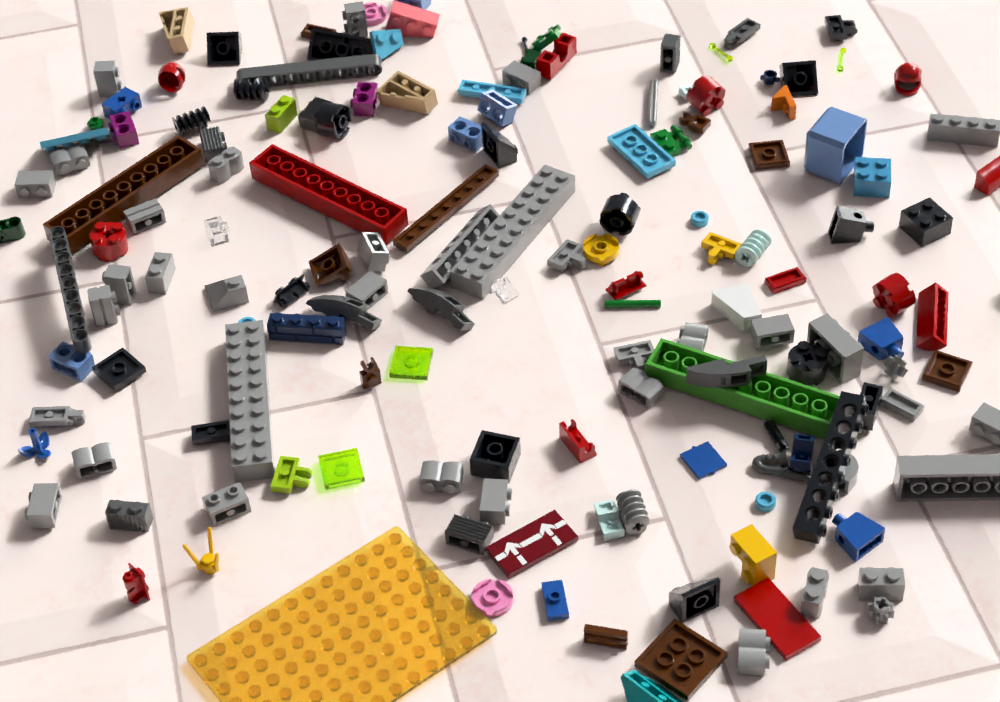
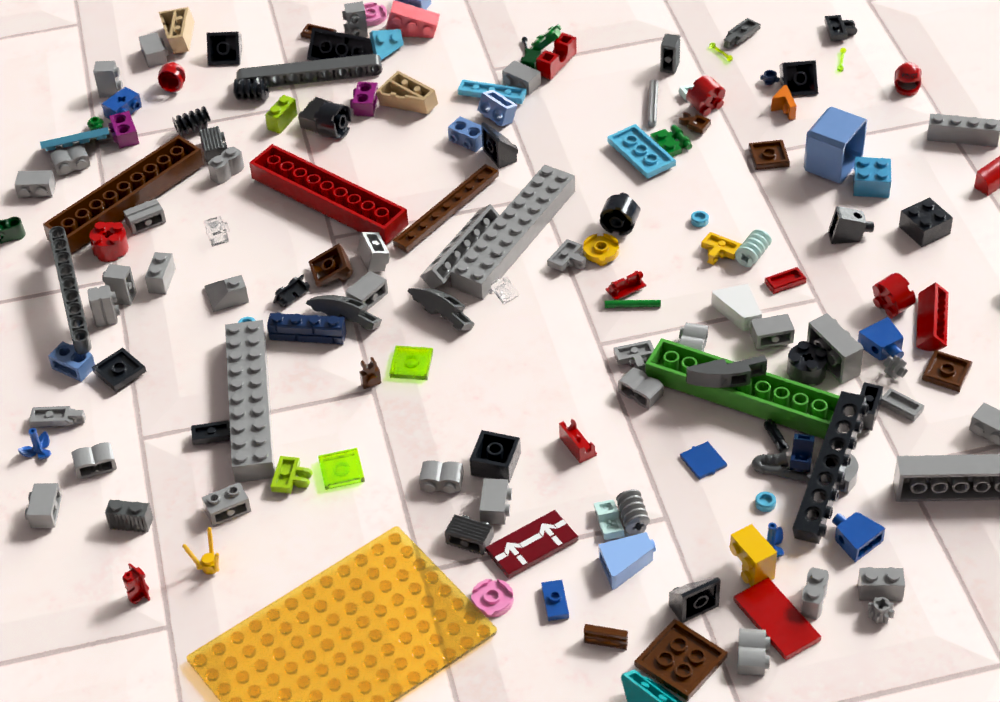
(153, 49): none -> light grey brick
(625, 557): none -> light blue slope
(775, 537): none -> blue plant

